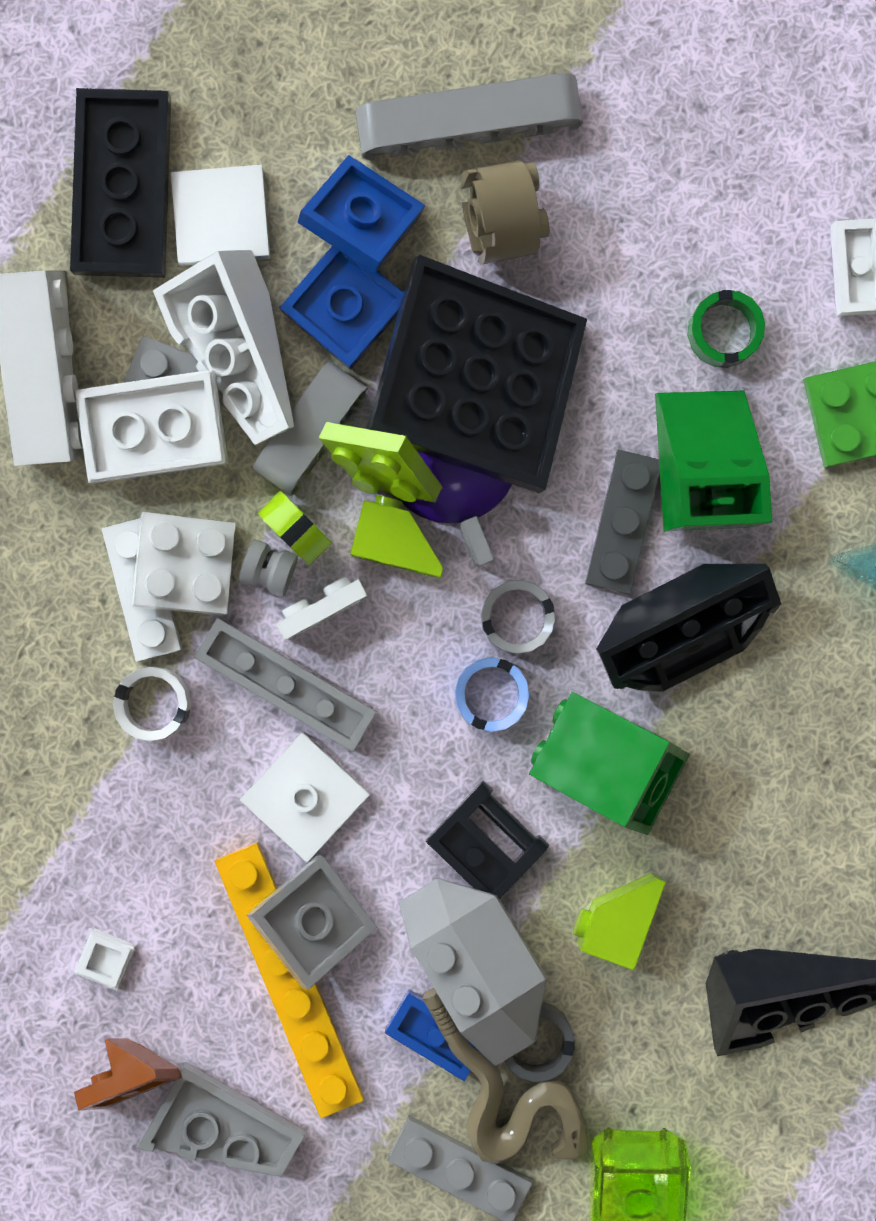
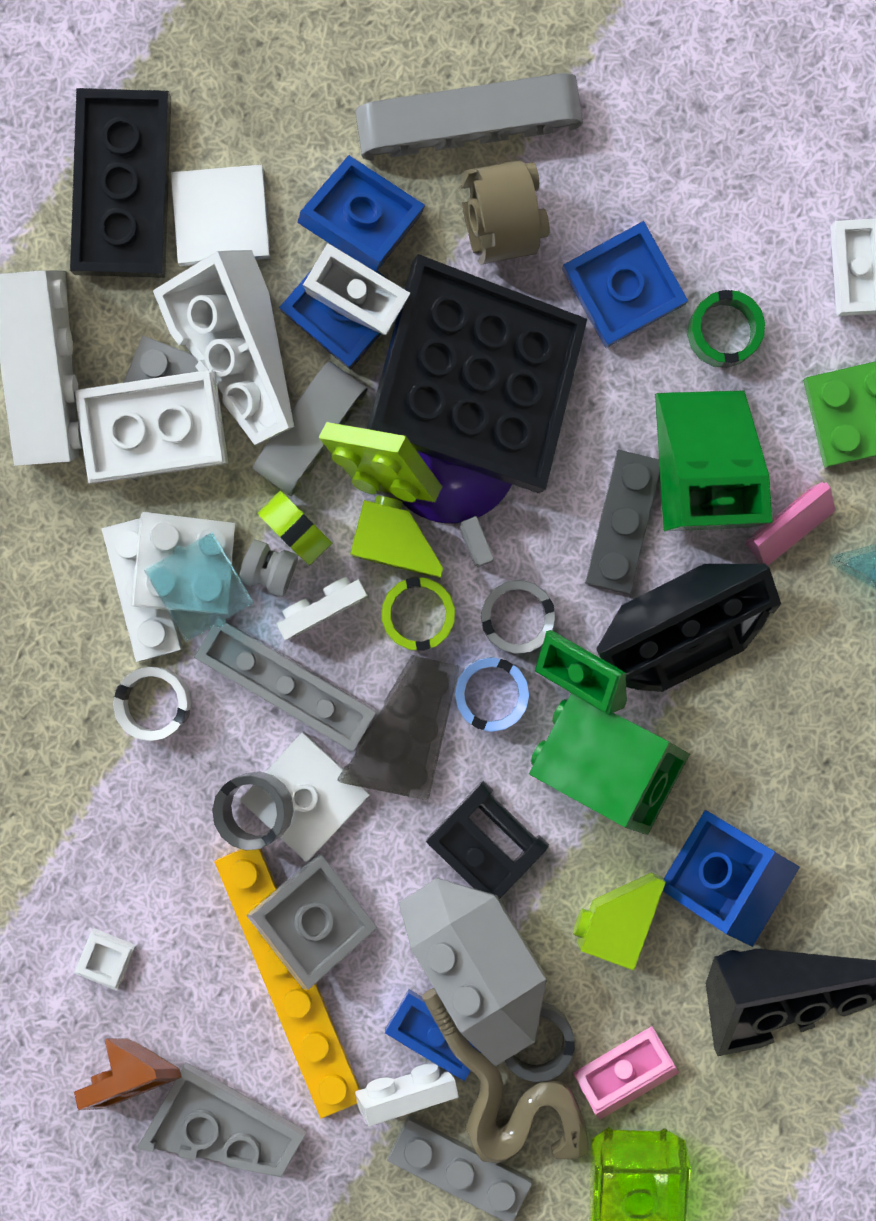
(198, 586): none -> clear light blue piece
(227, 825): none -> dark grey piece
(355, 290): none -> white slope
(392, 1098): none -> white plate
(396, 591): none -> lime piece
(407, 736): none -> clear smoke wing
(582, 673): none -> green slope
(624, 284): none -> blue plate
(625, 1073): none -> bright pink slope
(729, 878): none -> blue slope
(792, 523): none -> bright pink slope

